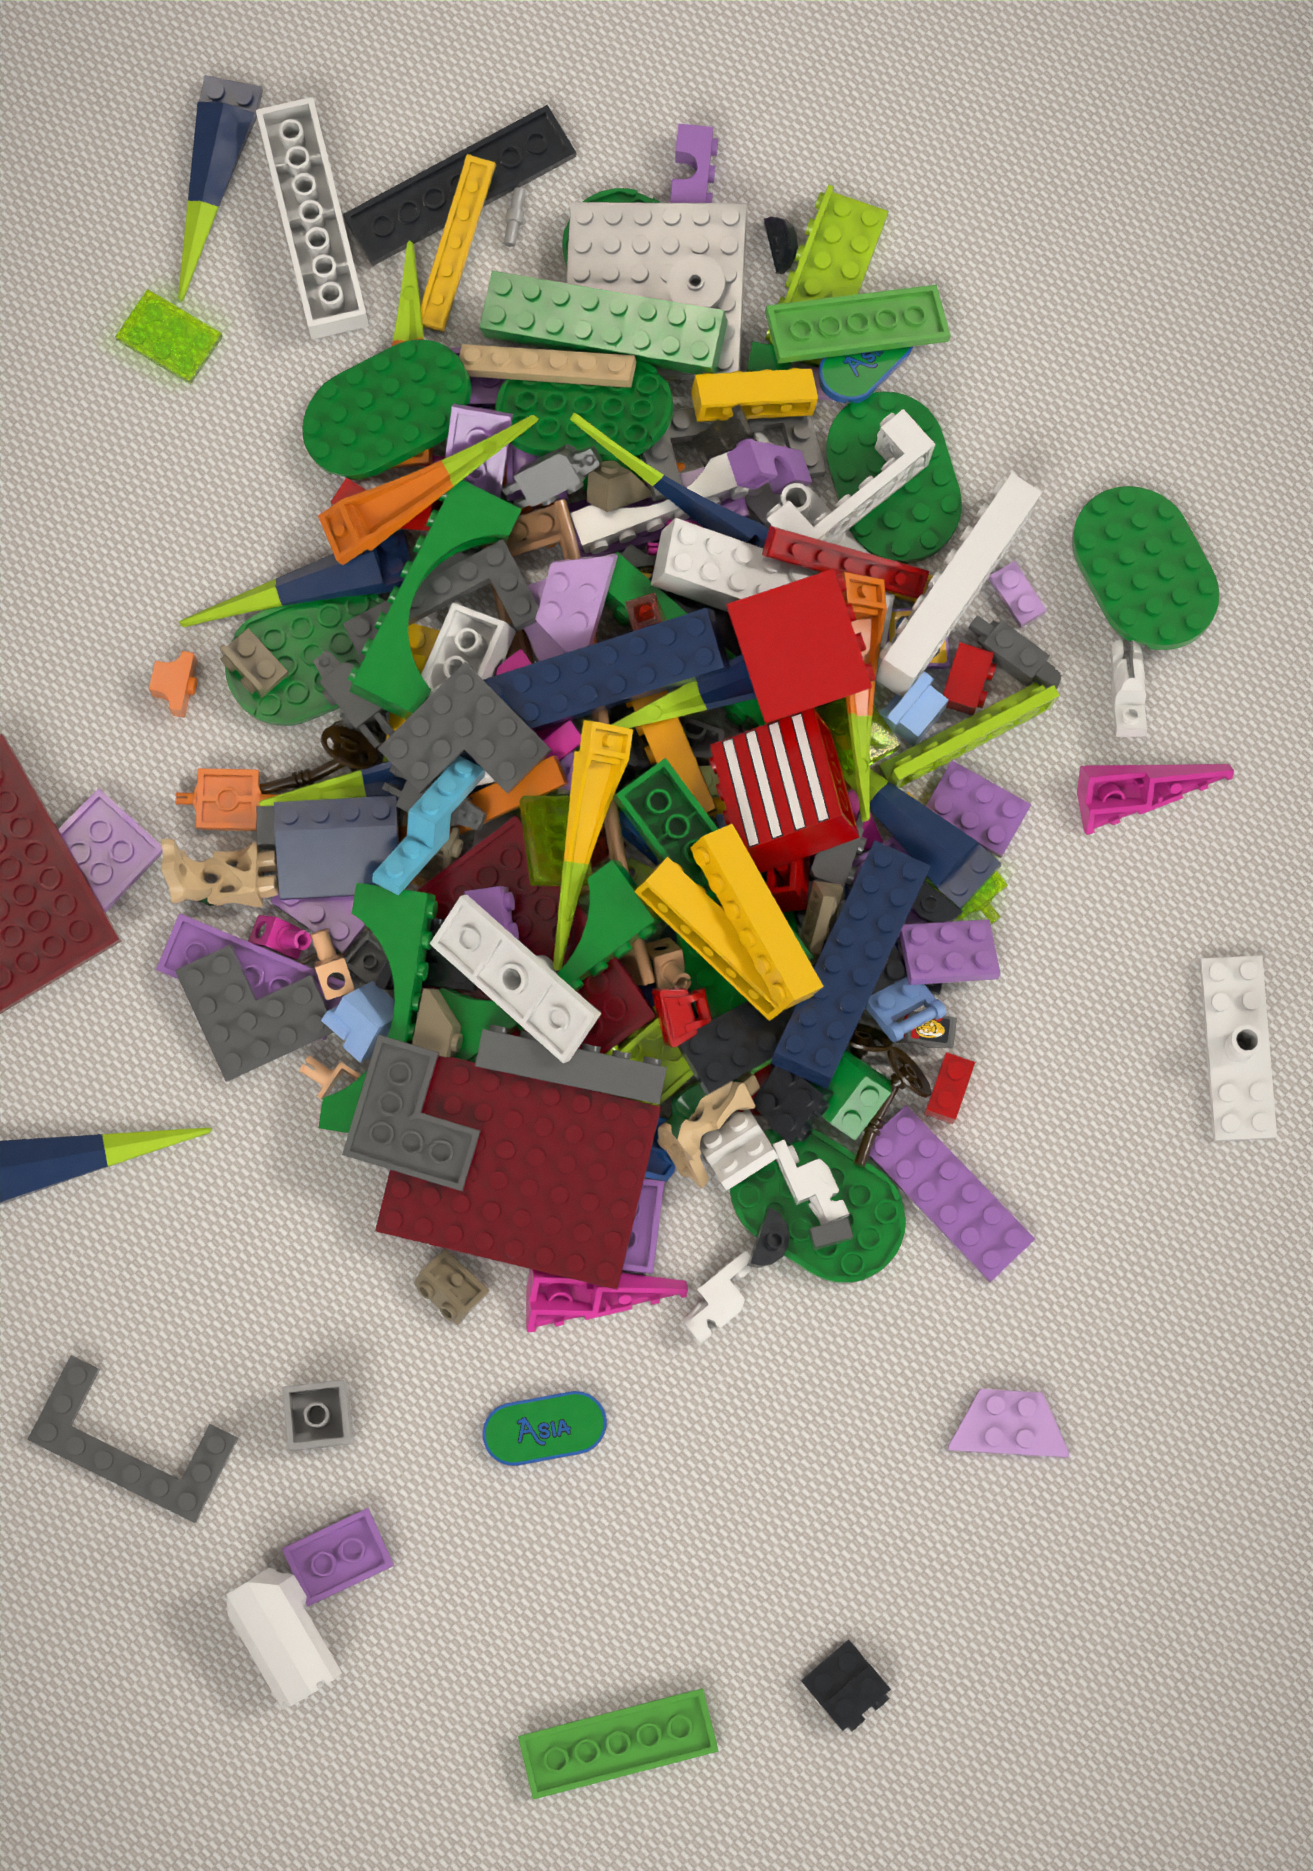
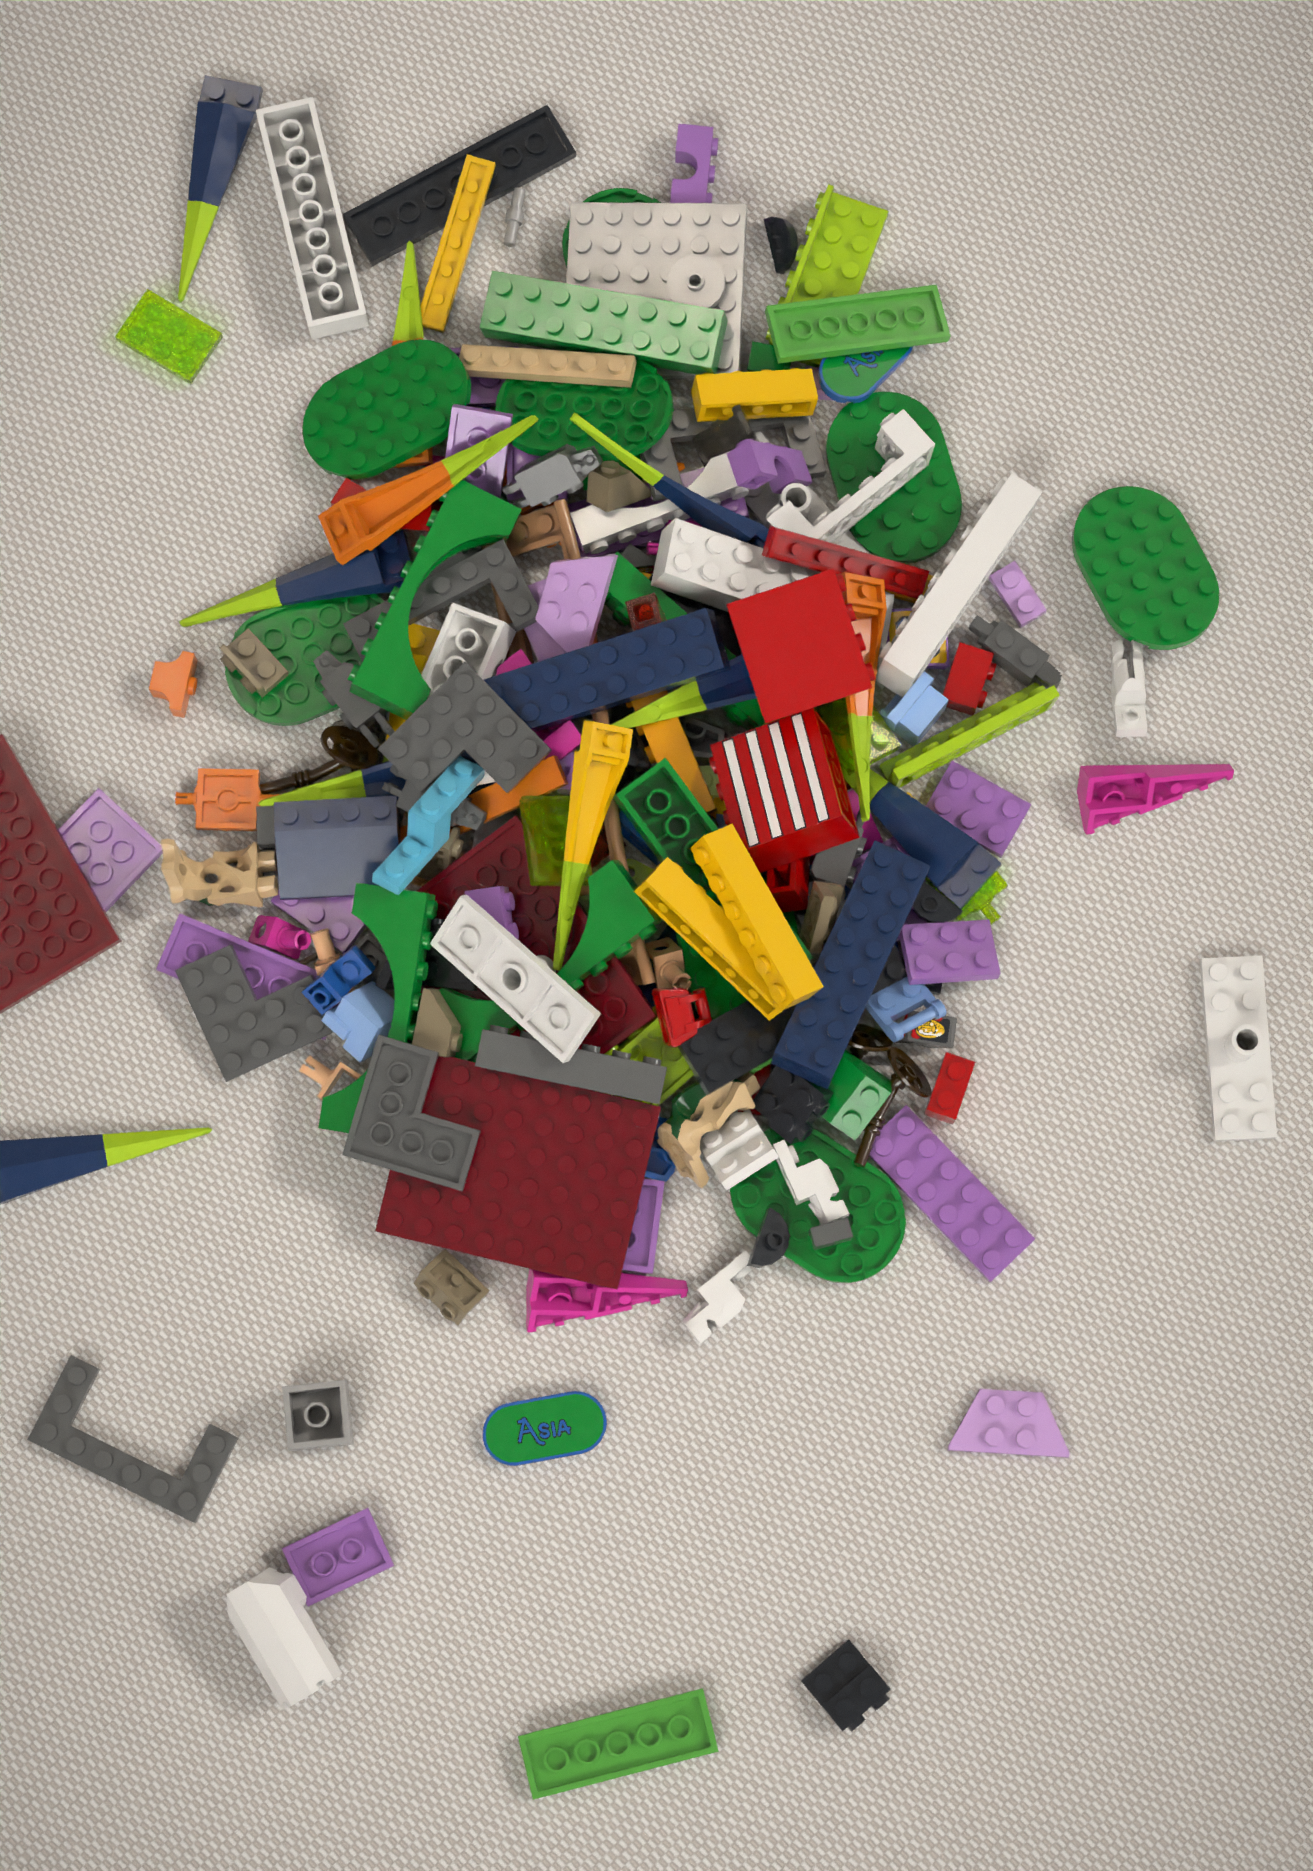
(338, 979): none -> blue slope

